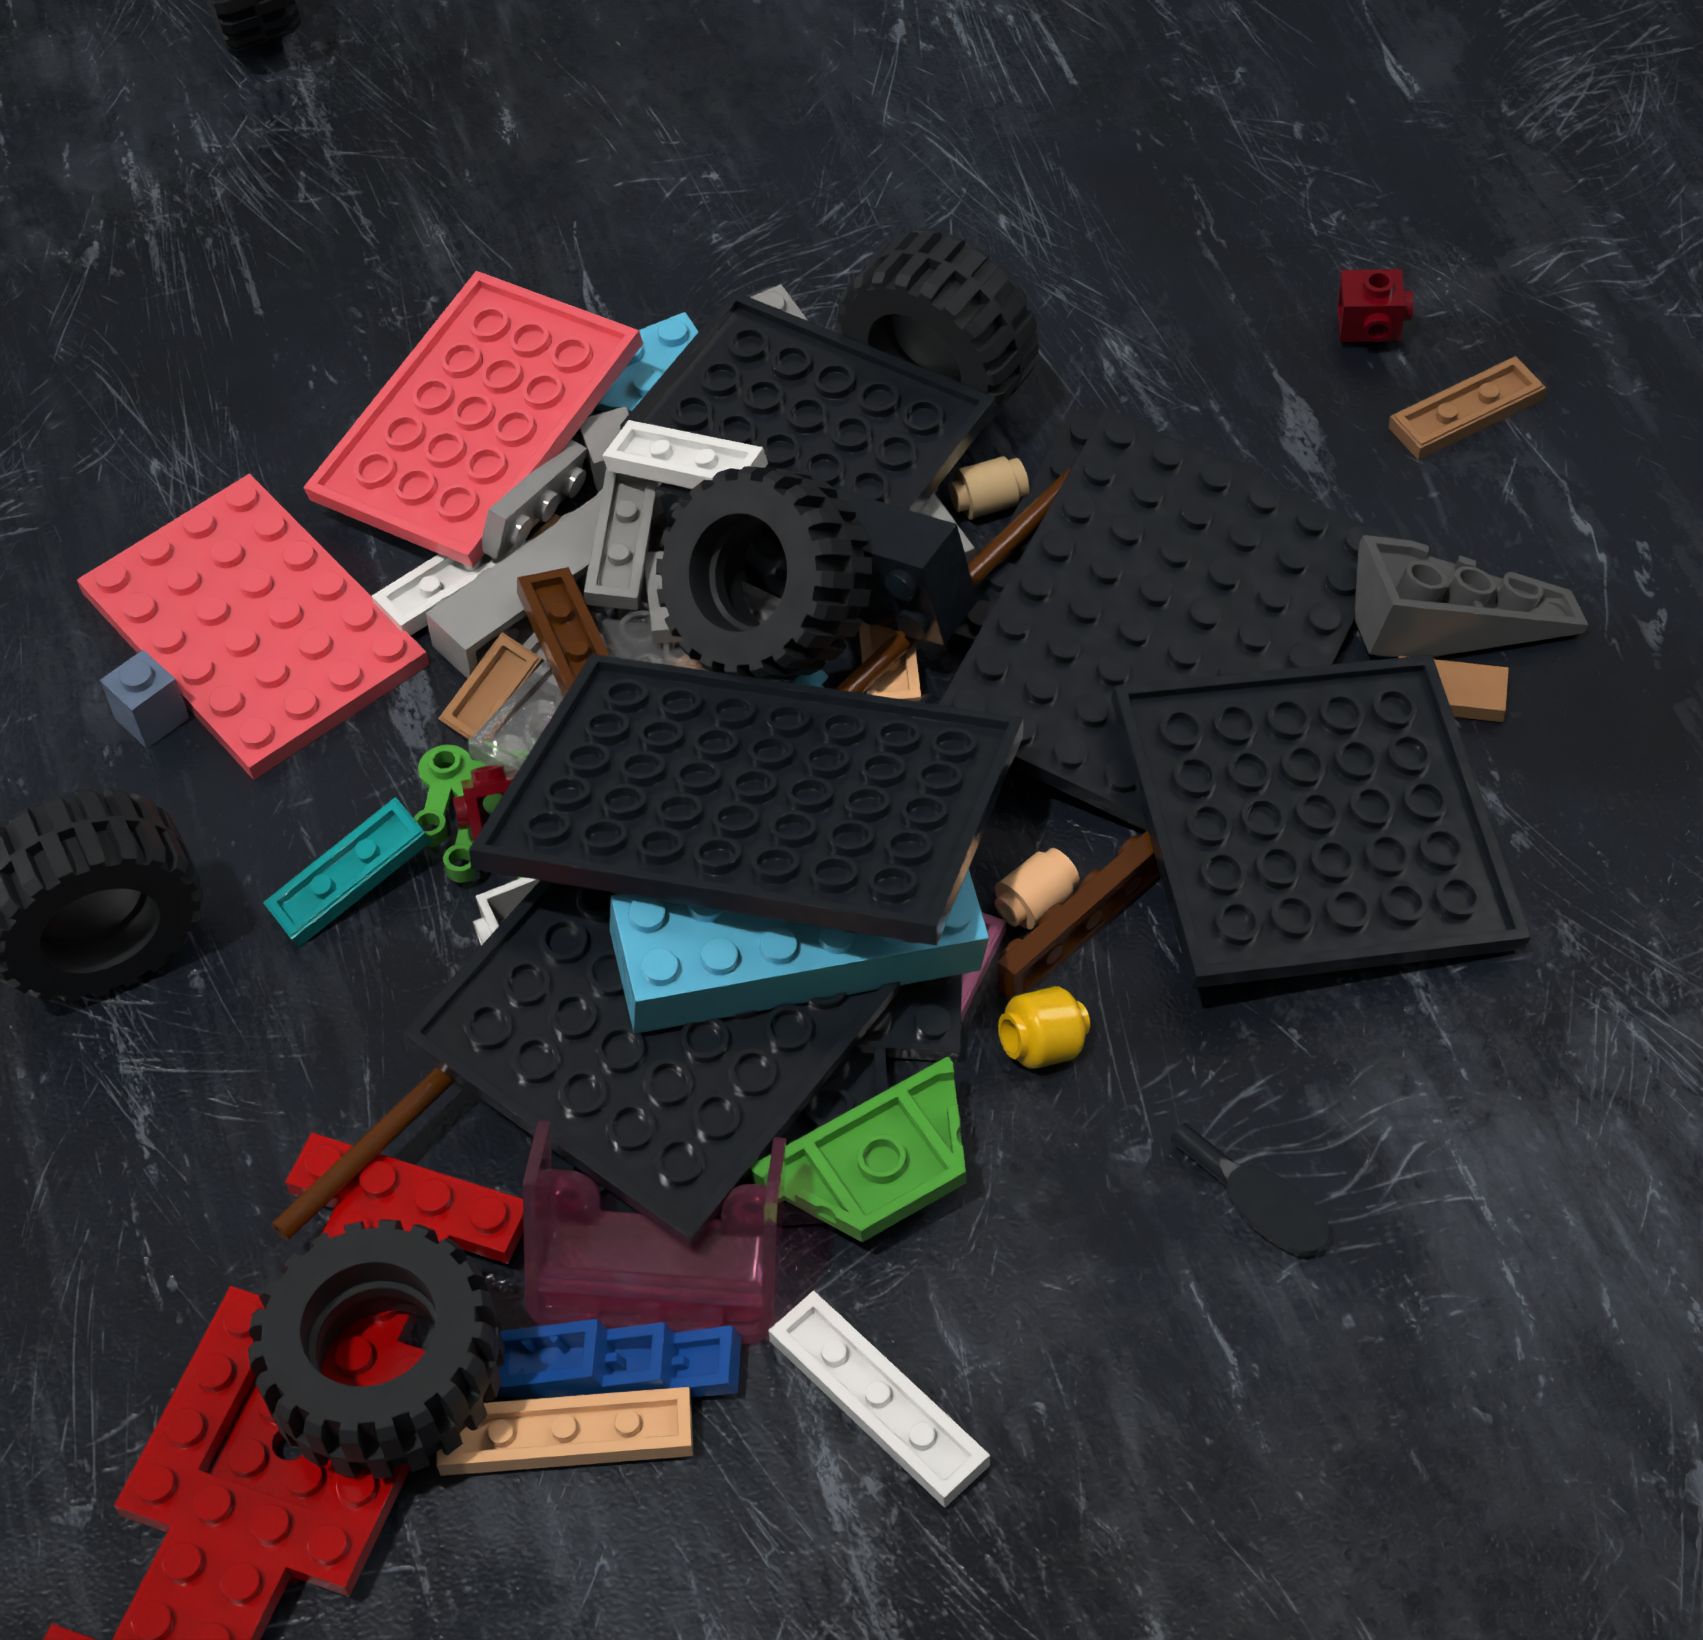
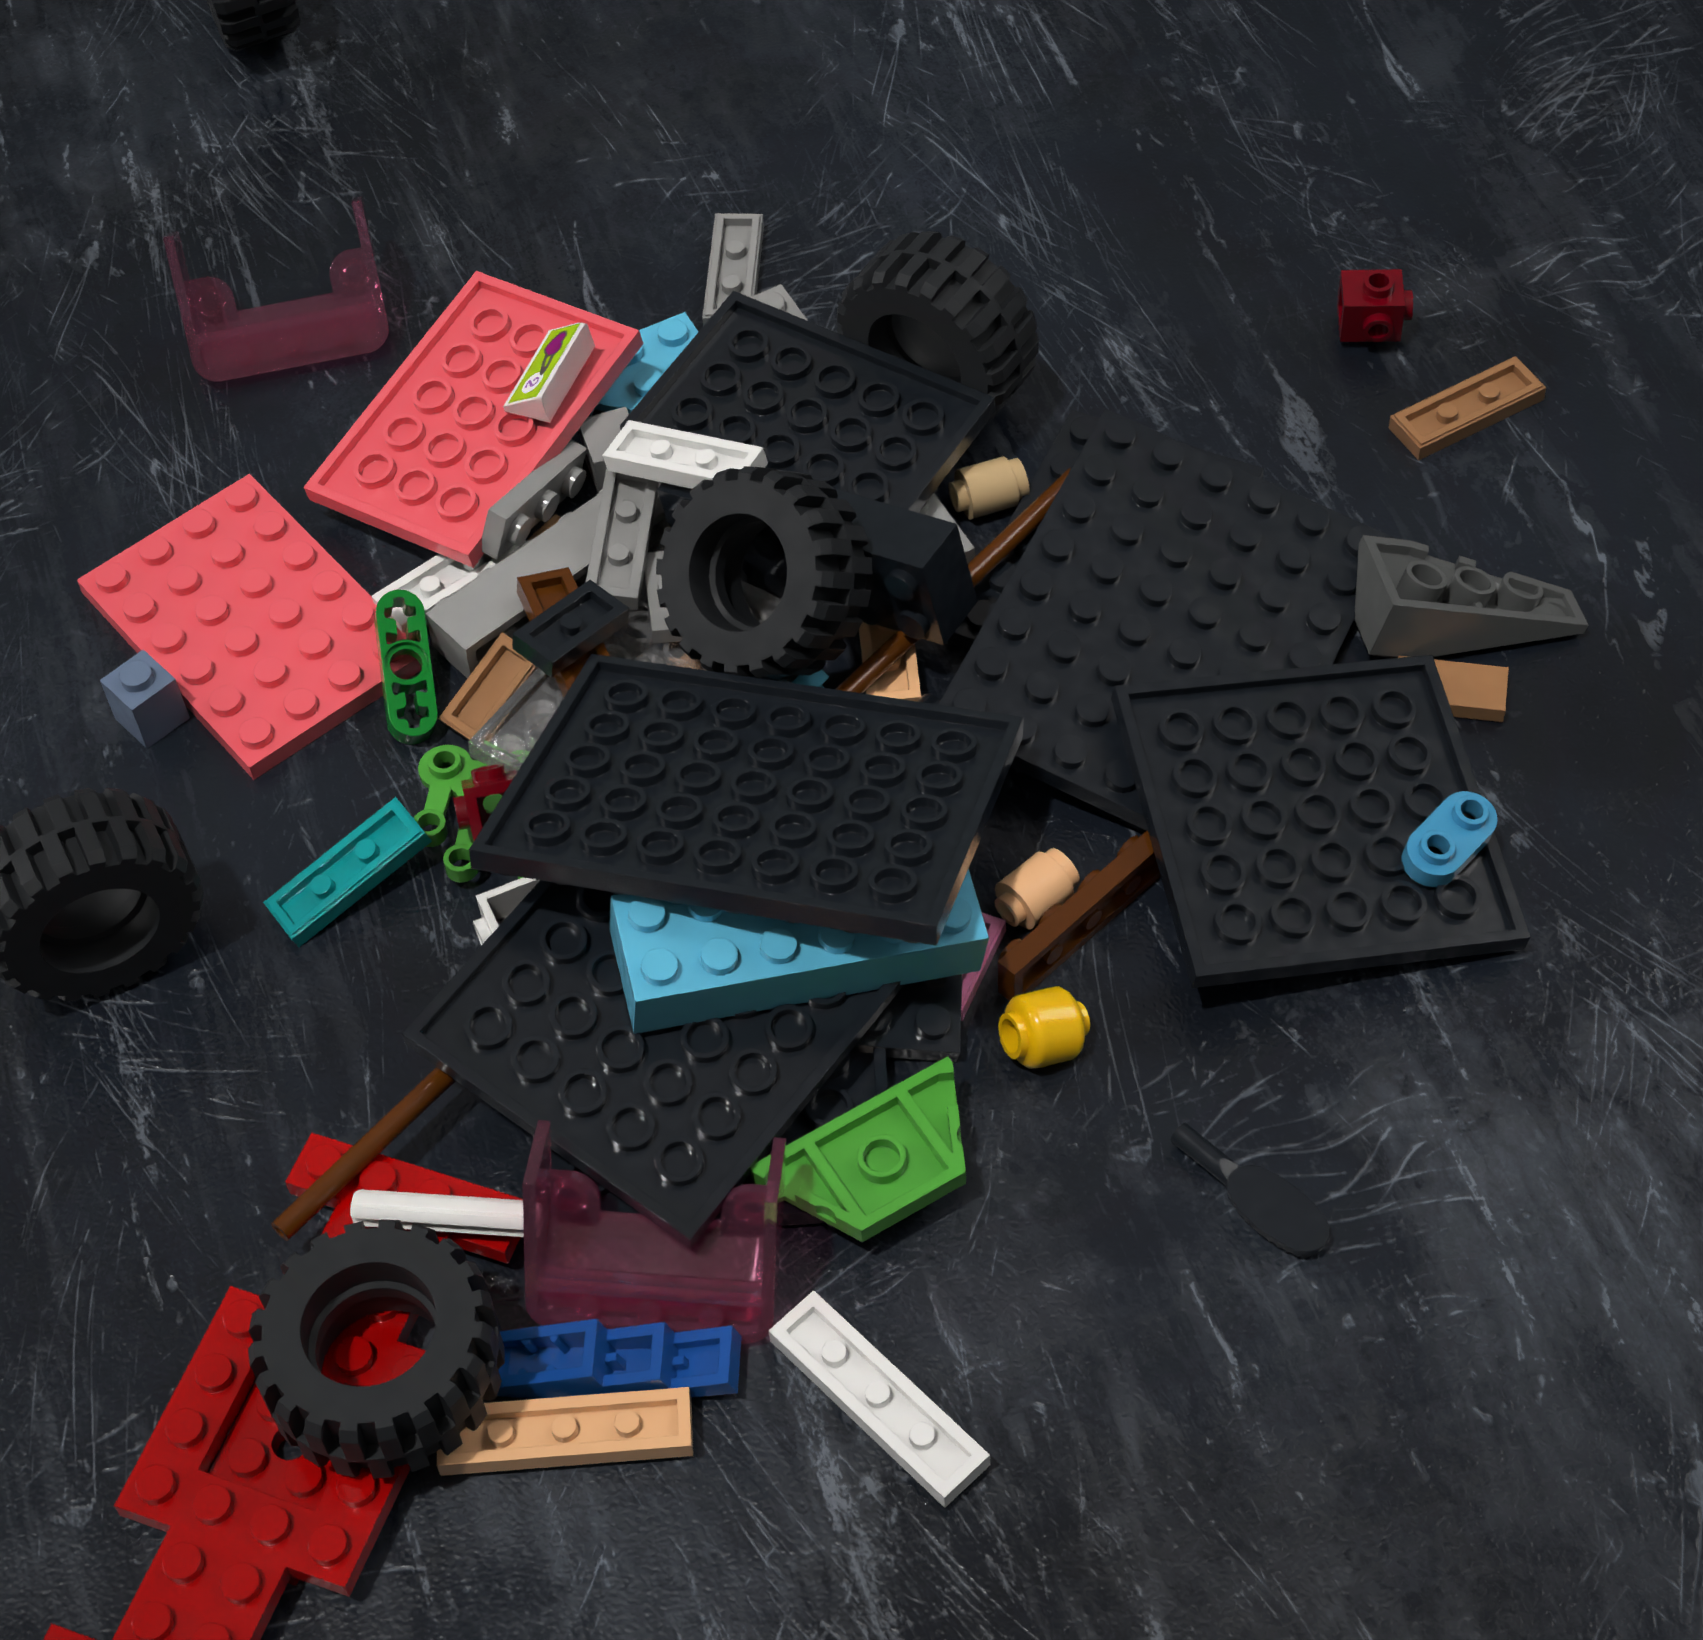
(284, 334): none -> clear pink windscreen
(416, 629): none -> green beam
(440, 1212): none -> white axle
(551, 372): none -> white slope
(570, 628): none -> black plate
(733, 258): none -> light grey tile
(1452, 835): none -> dark azure plate

